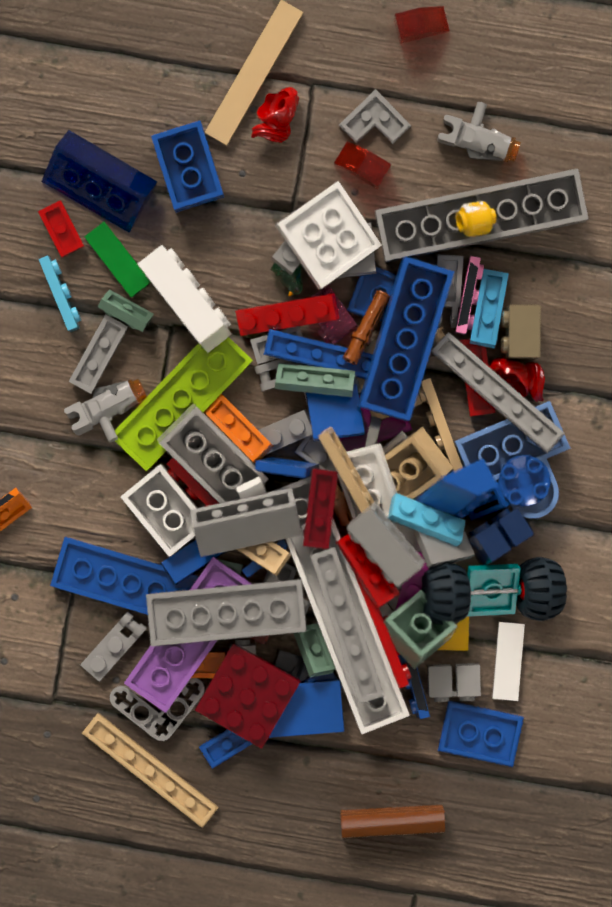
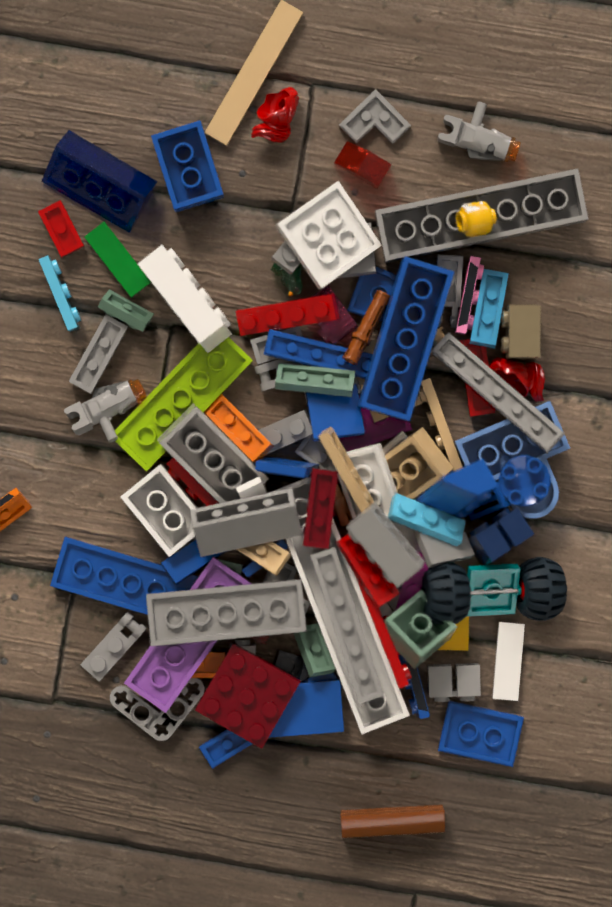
(150, 770): tan tile -> none
(373, 431): light grey tile -> none
(420, 23): clear red slope -> none

